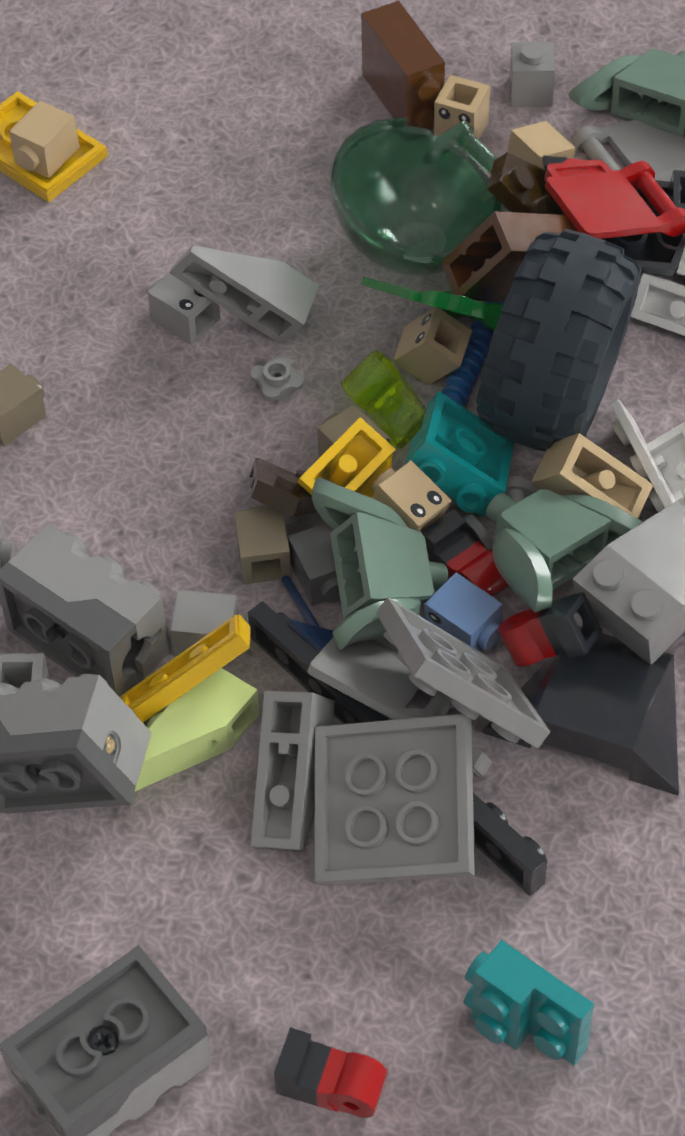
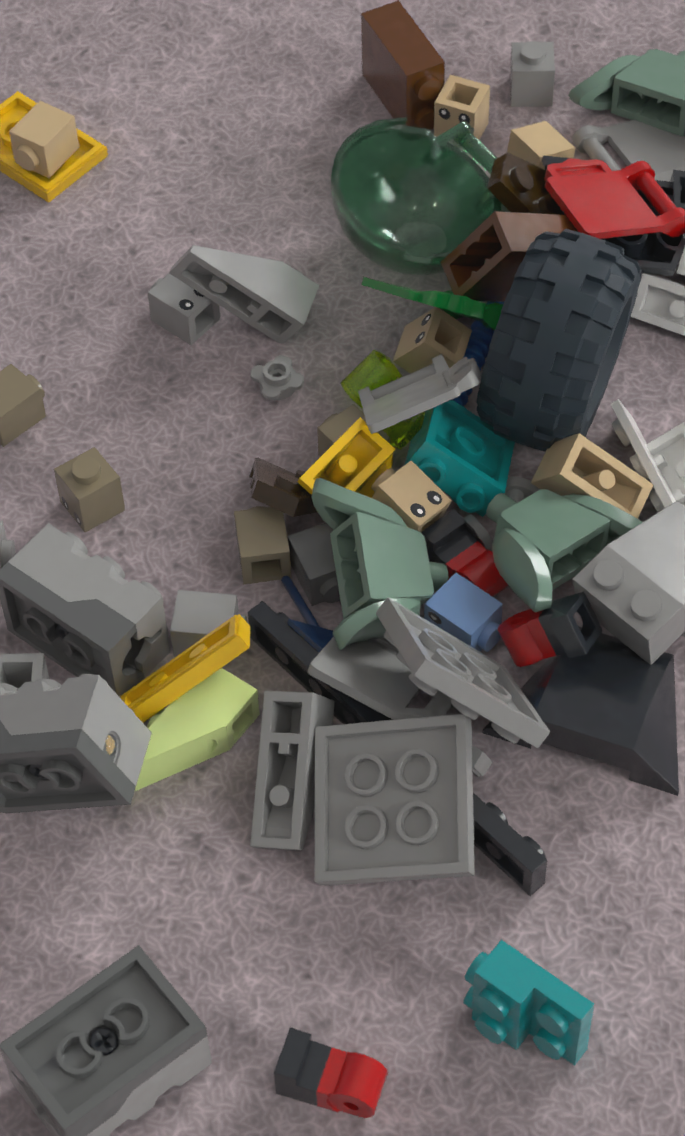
(89, 489): none -> dark tan brick
(417, 392): none -> light grey piece

